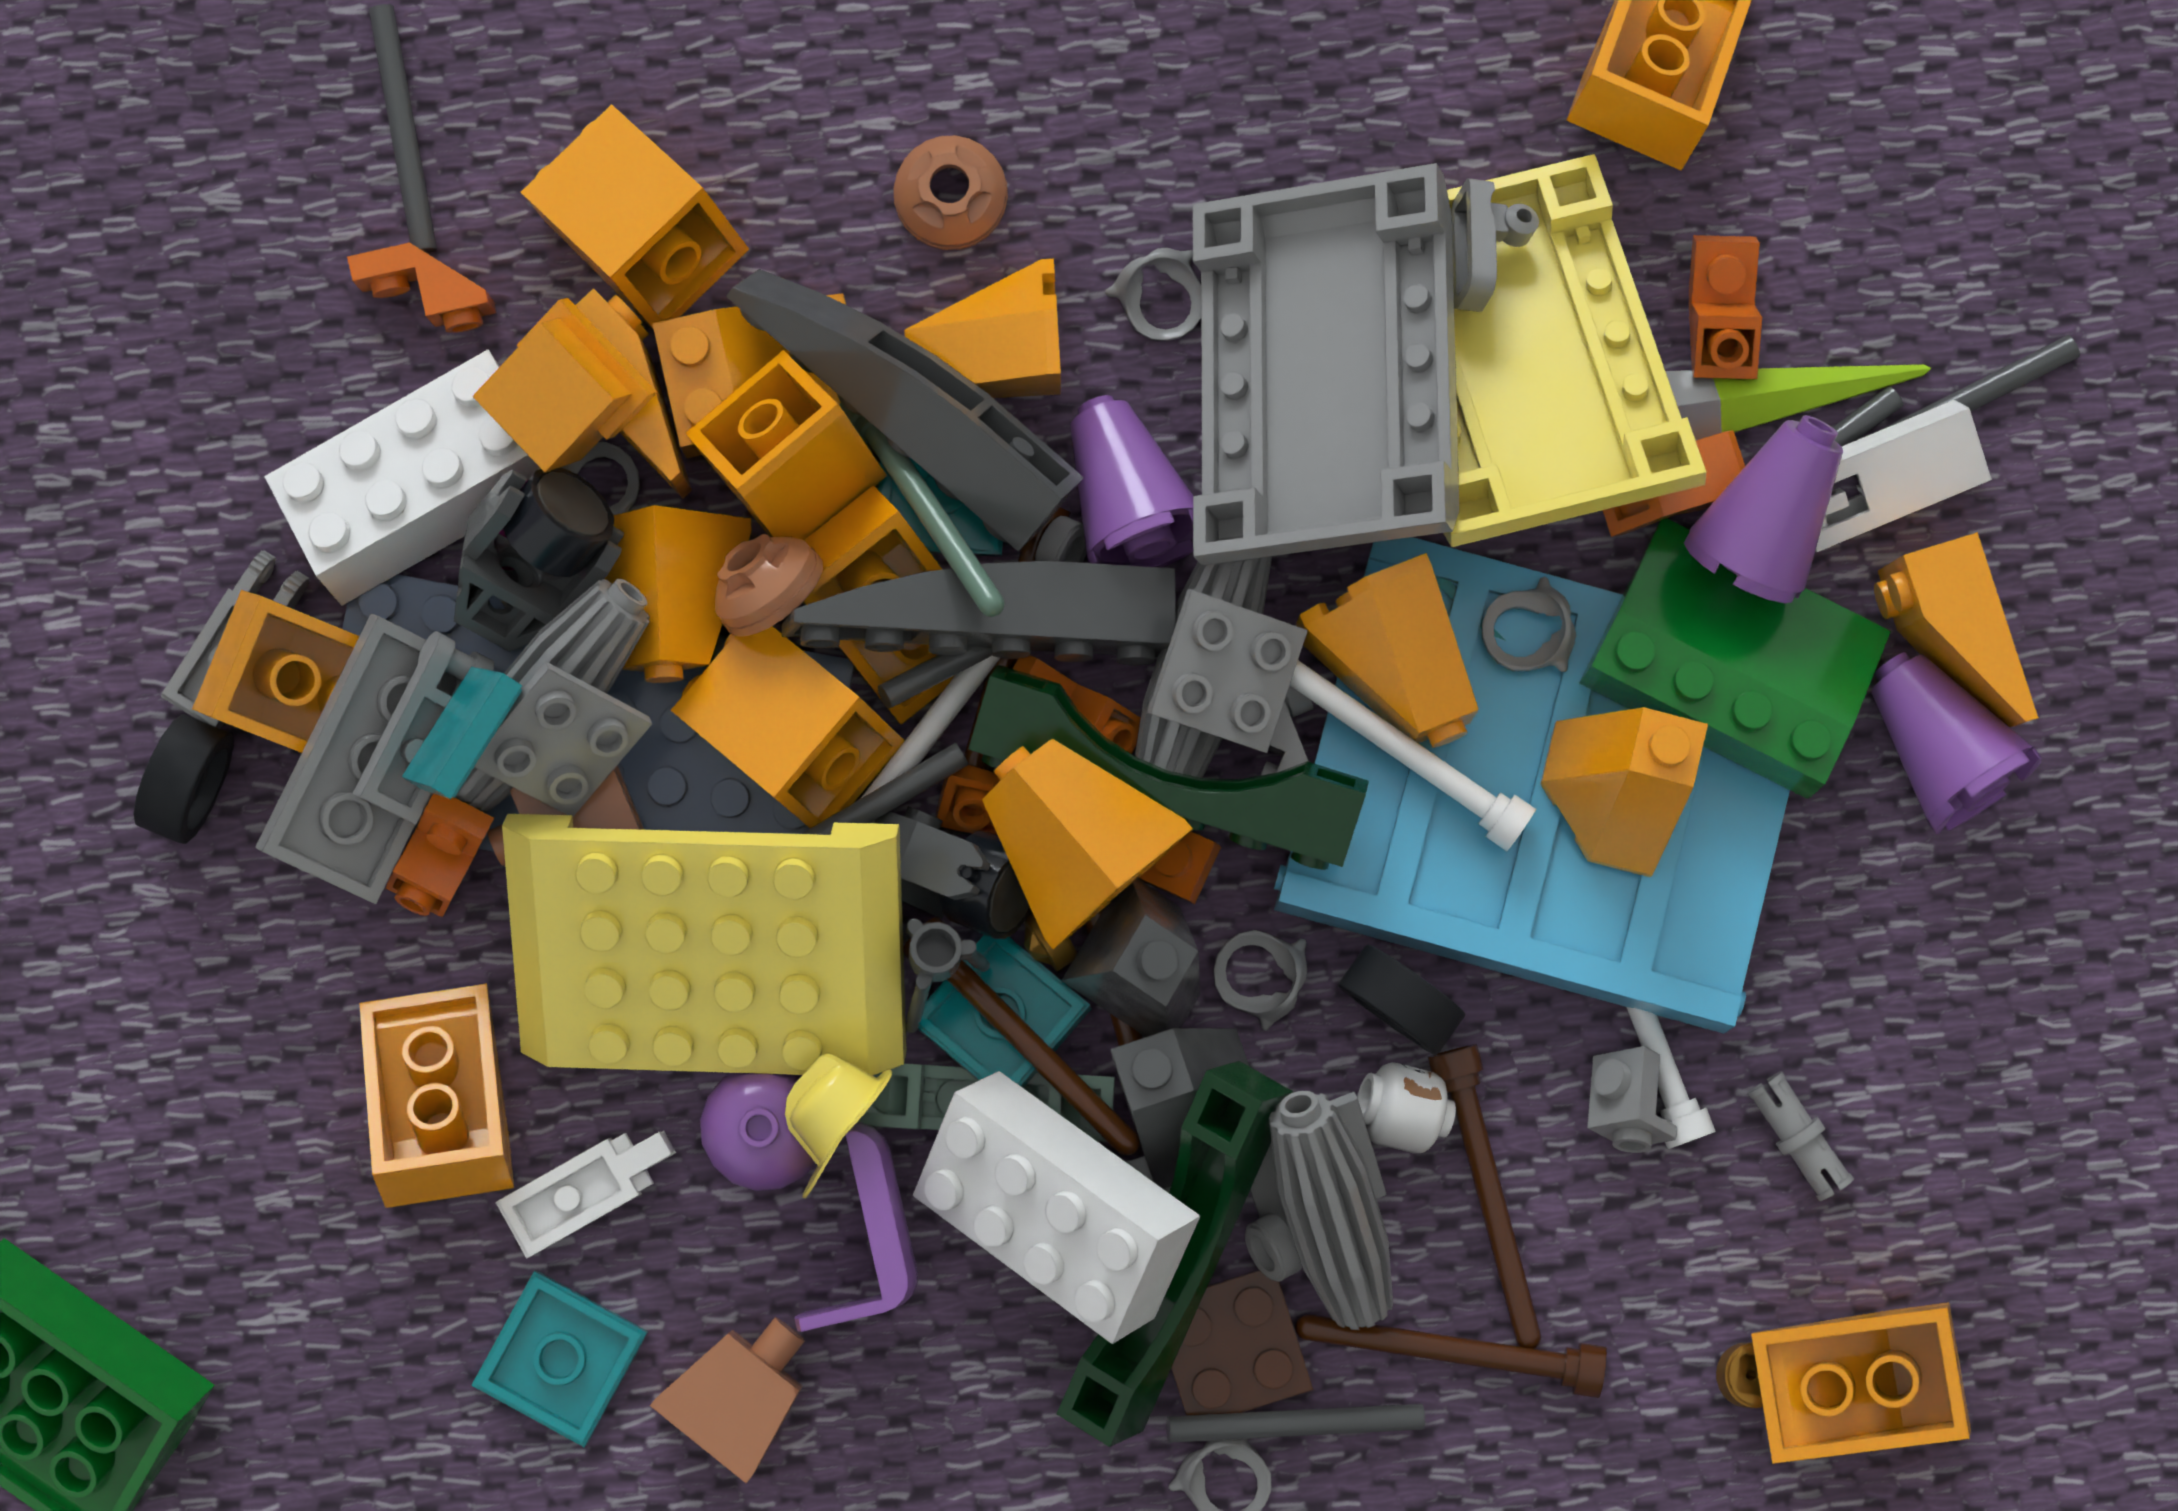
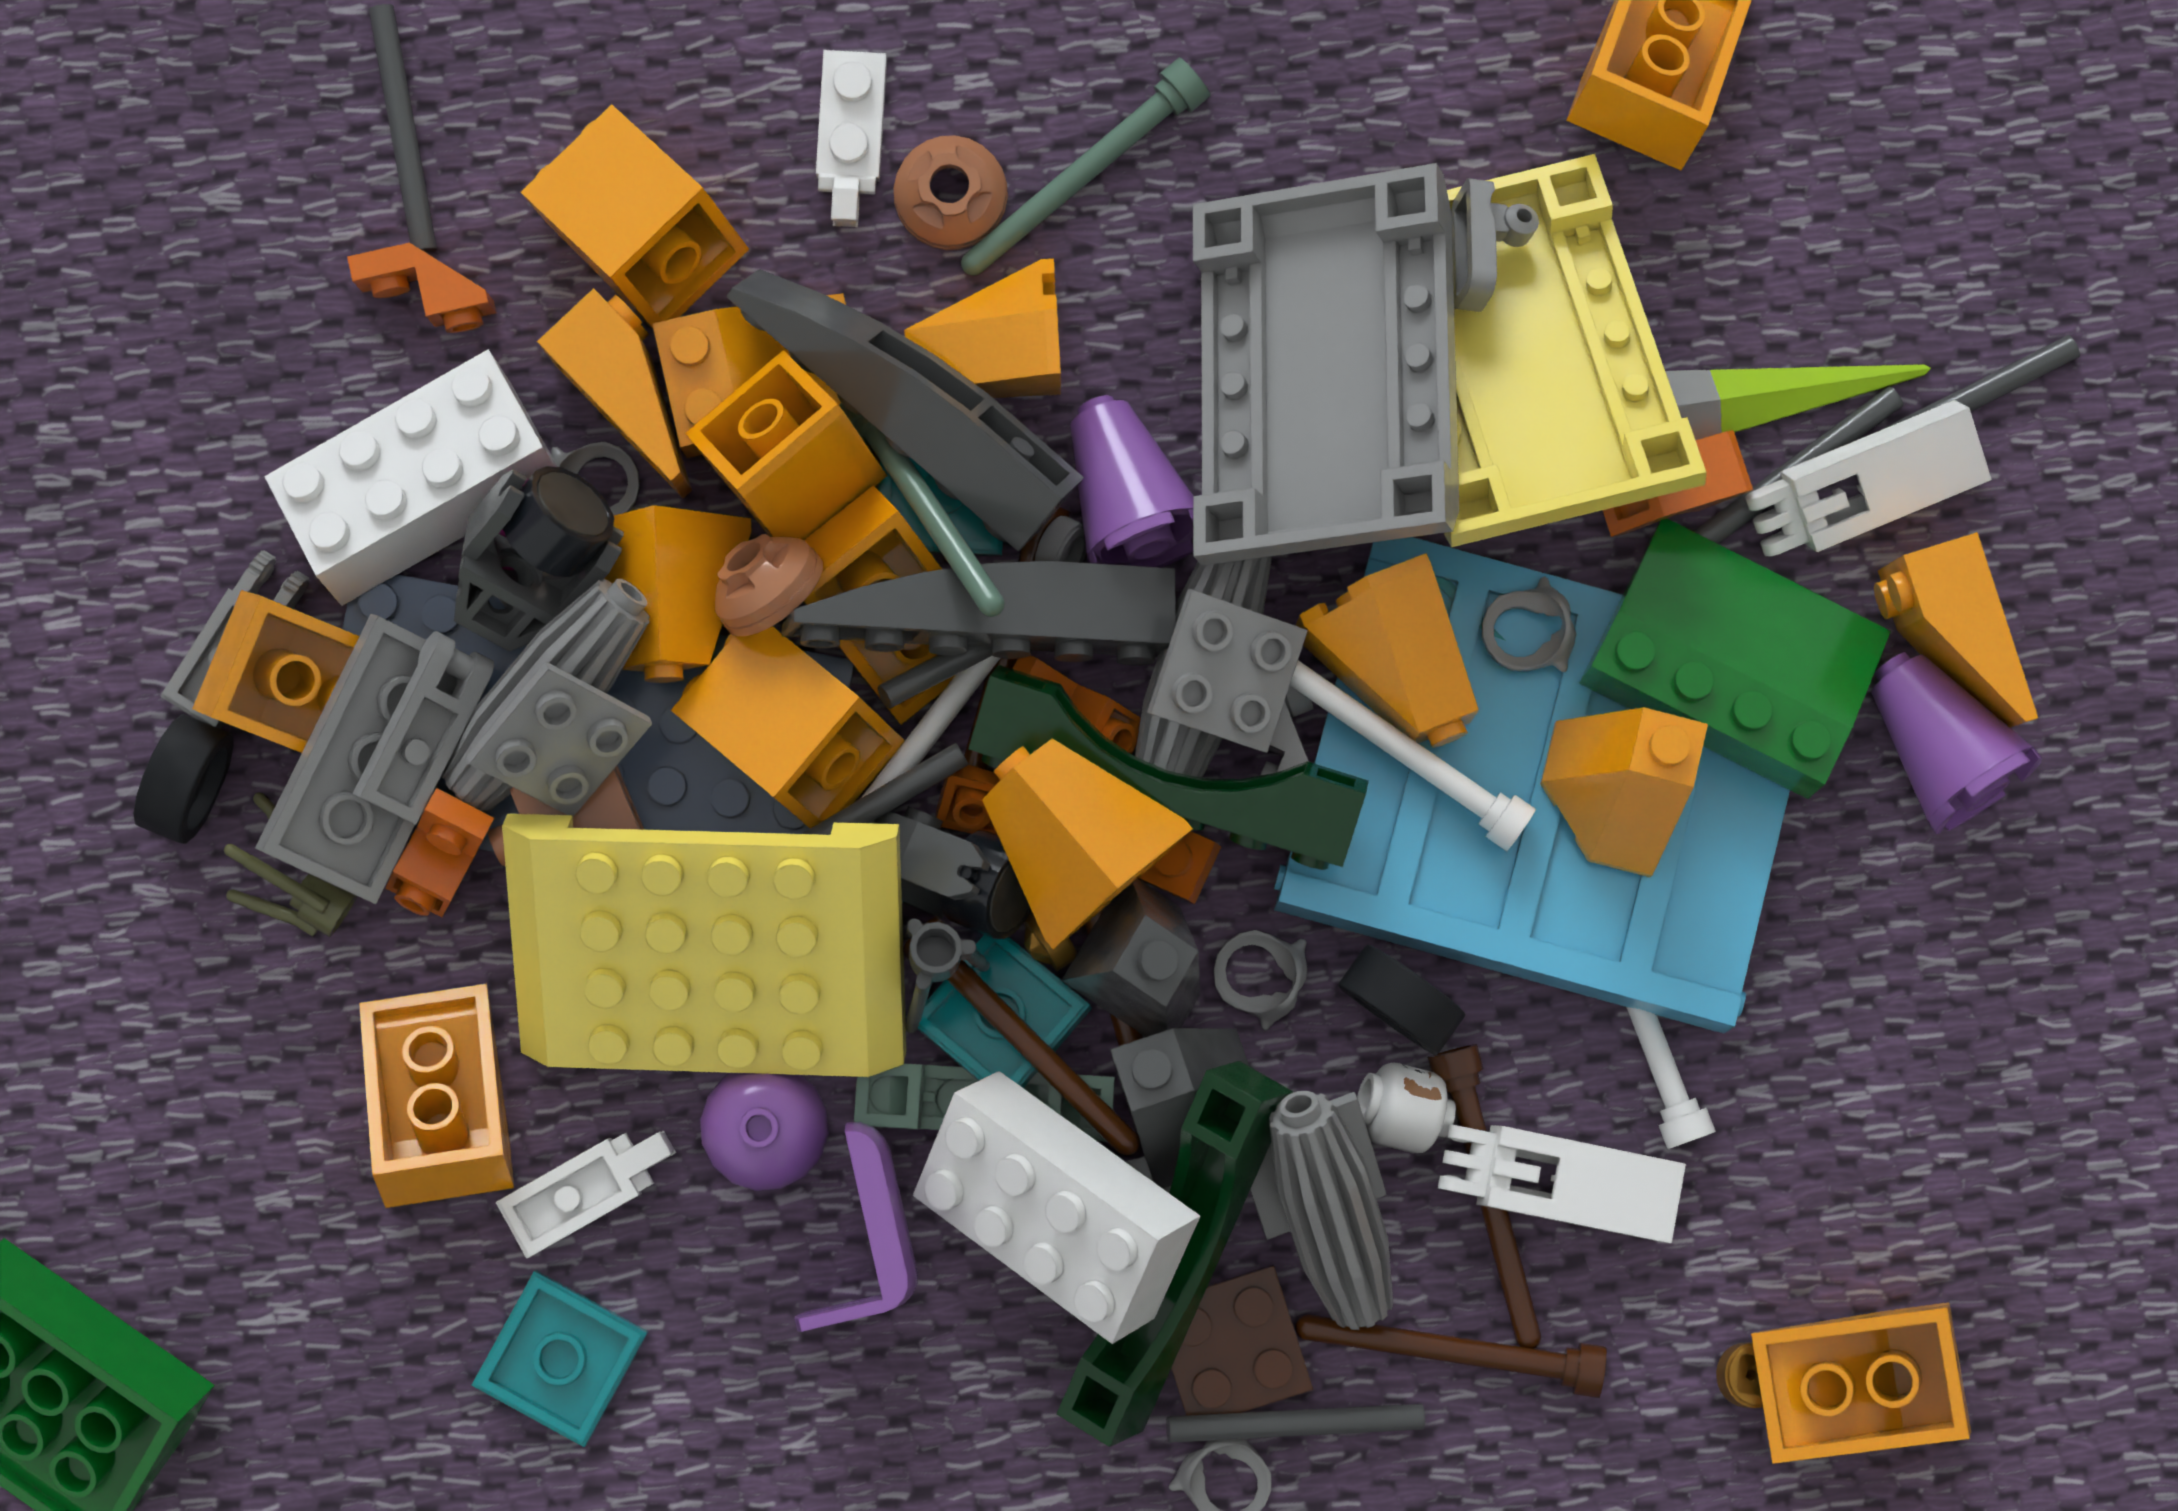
(319, 903): none -> olive plant
(462, 732): teal tile -> none
(563, 389): light orange plate -> none
(736, 1397): nougat torso -> none
(827, 1106): light yellow piece -> none
(850, 129): none -> white hinge
(1129, 290): light grey piece -> none
(1177, 91): none -> sand green piece
(1272, 1247): light grey tile -> none
(1590, 1187): none -> white hinge
(1626, 1100): light grey bracket -> none
(1723, 308): orange slope -> none
(1772, 512): medium lavender cone -> none
(1800, 1136): light grey pin -> none

